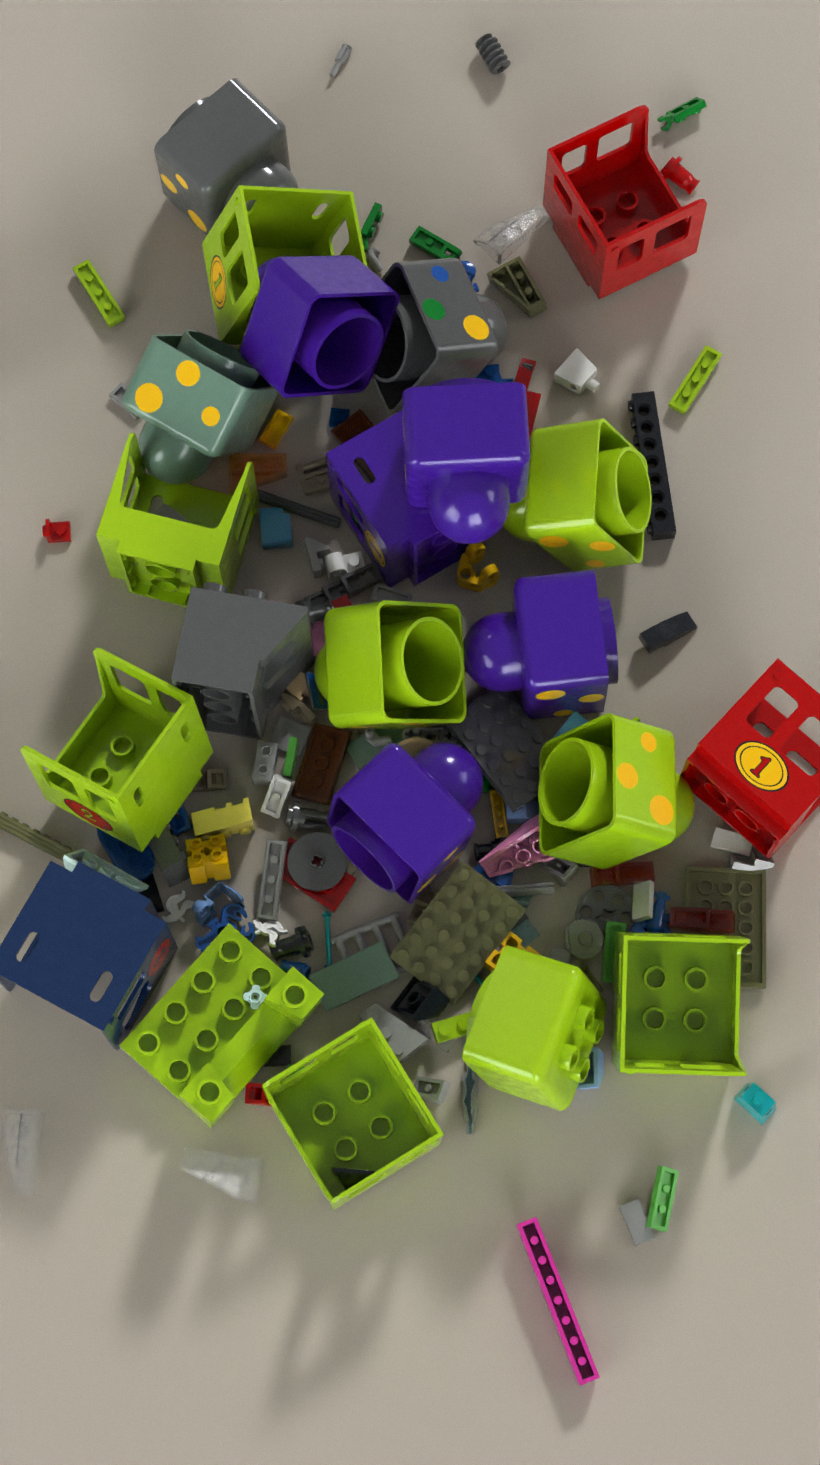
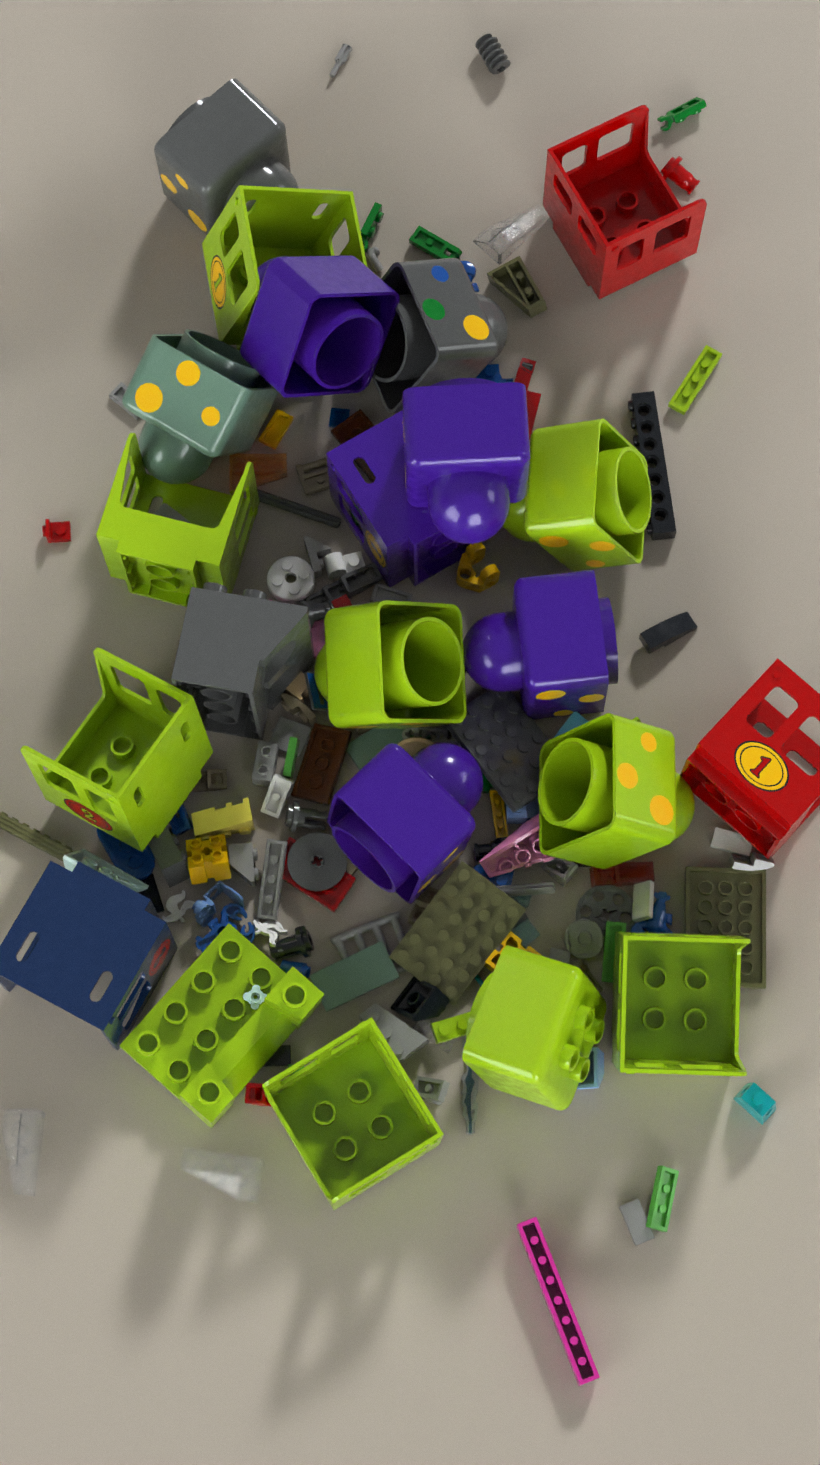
(99, 293): lime plate -> none
(242, 861): none -> light grey slope
(275, 528): dark azure piece -> none
(295, 591): none -> white plate
(326, 915): teal axle -> none
(350, 1177): black slope -> none
(375, 740): light grey arm -> none
(577, 373): white torso -> none
(703, 919): clear red slope -> none

